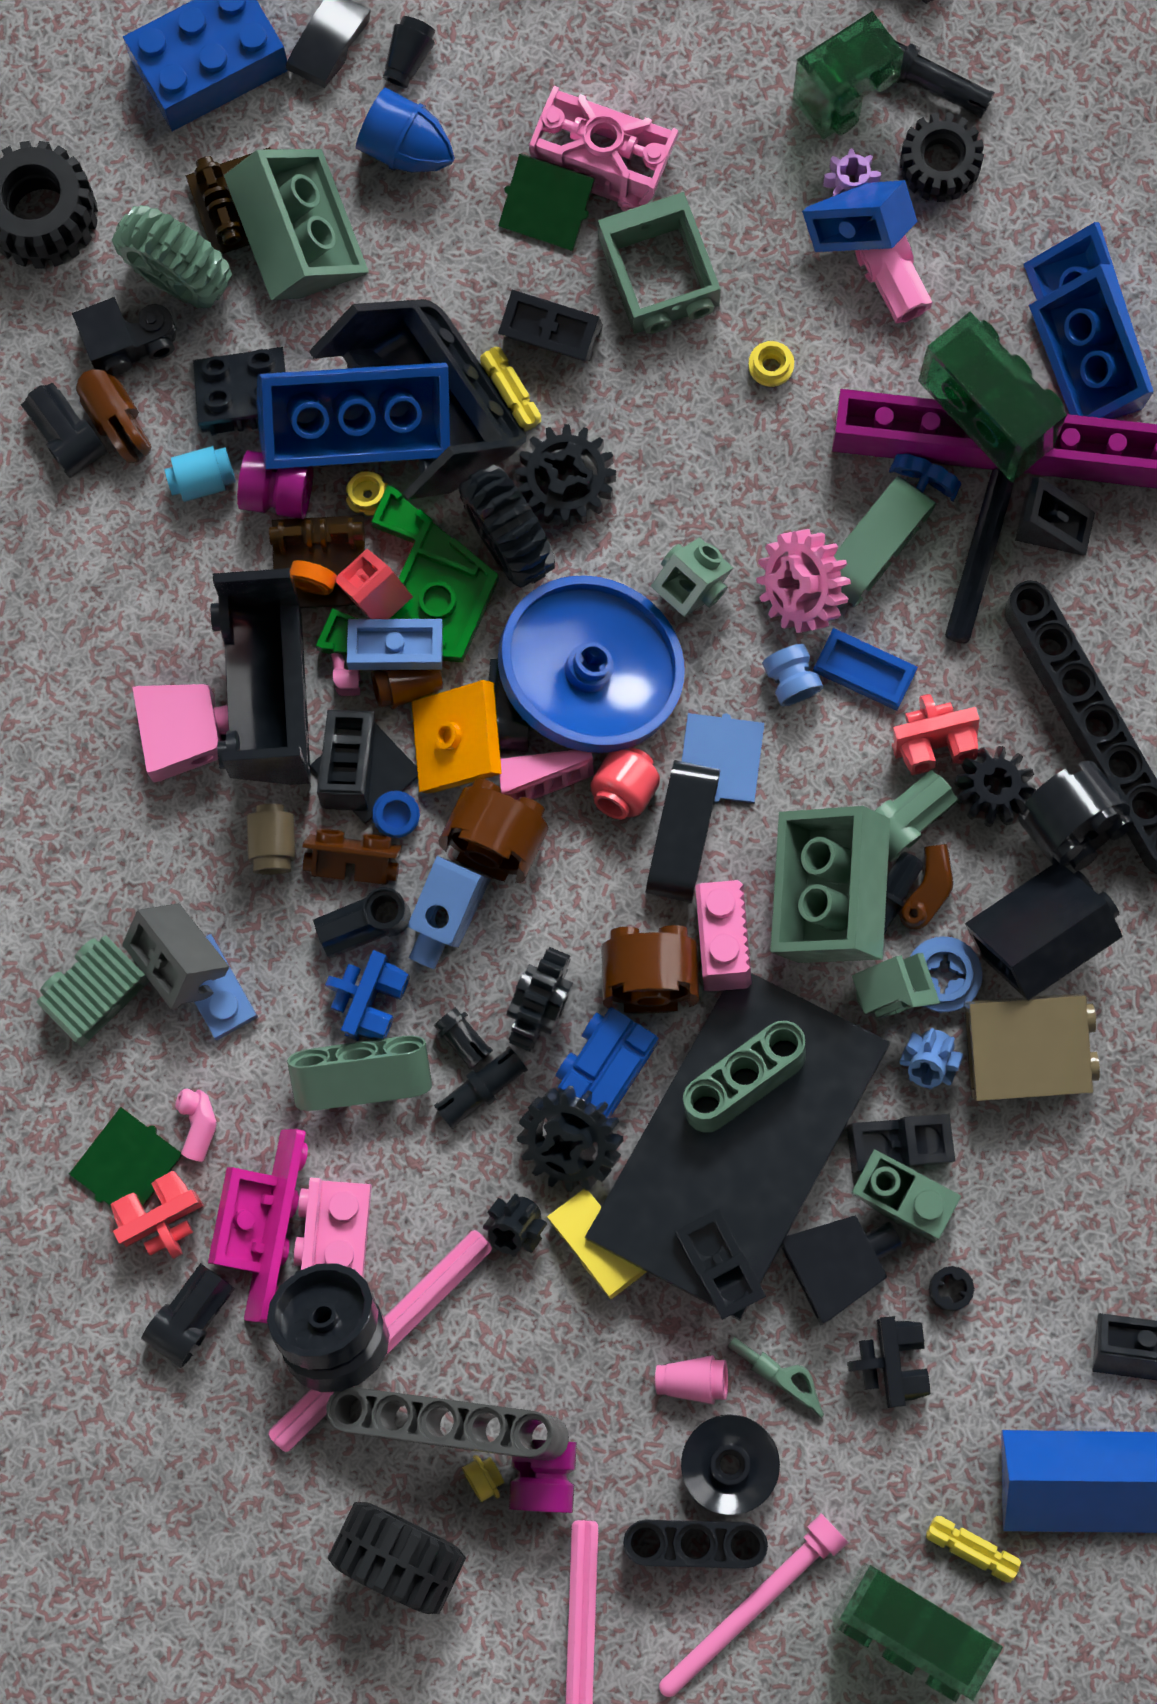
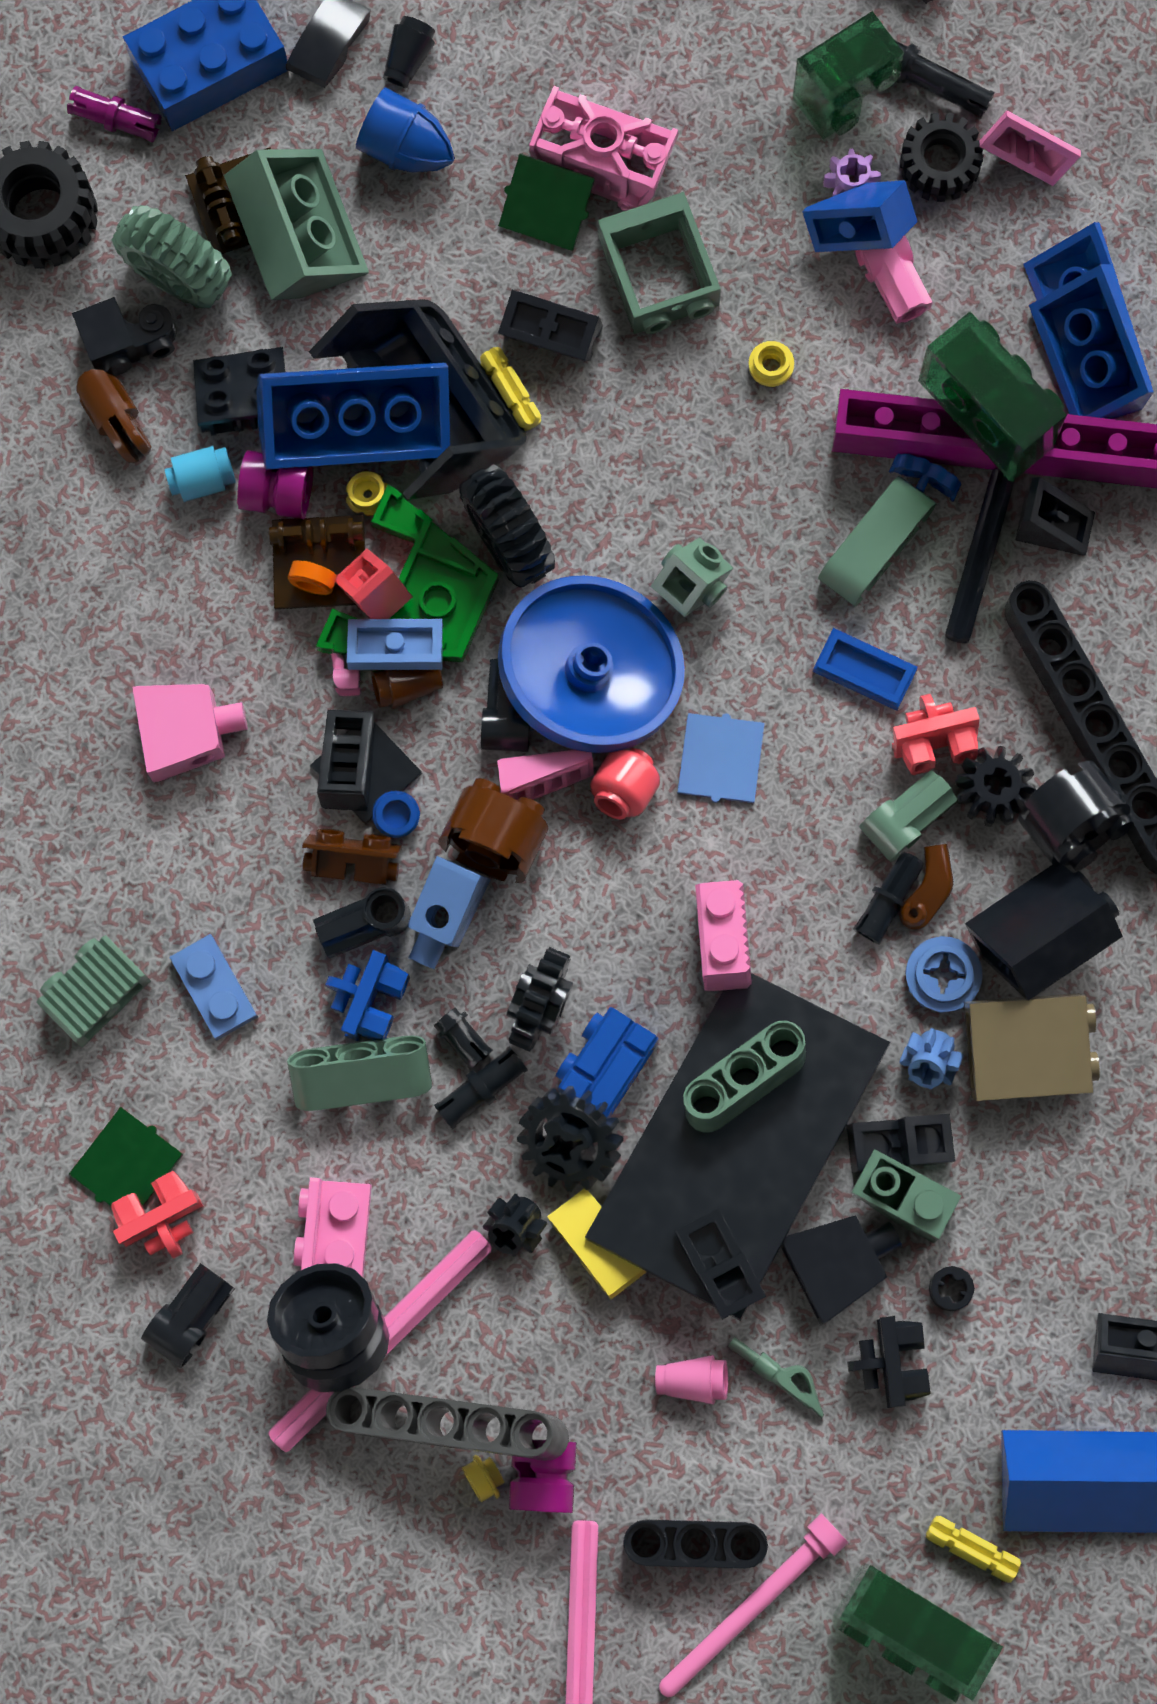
(68, 437): black piece -> none
(114, 114): none -> magenta pin
(173, 954): dark grey hinge -> none
(202, 1122): bright pink arm -> none
(255, 1221): dark pink bracket -> none
(264, 677): black windscreen -> none
(271, 839): dark tan brick -> none
(396, 1558): black tyre -> none
(456, 737): light orange plate -> none
(583, 482): black gear -> none
(649, 969): reddish brown brick -> none
(682, 831): black beam -> none
(757, 1464): black dish -> none
(791, 669): medium blue wheel -> none
(803, 580): bright pink gear -> none
(830, 885): sand green brick -> none
(895, 986): sand green window -> none
(1030, 148): none -> bright pink slope

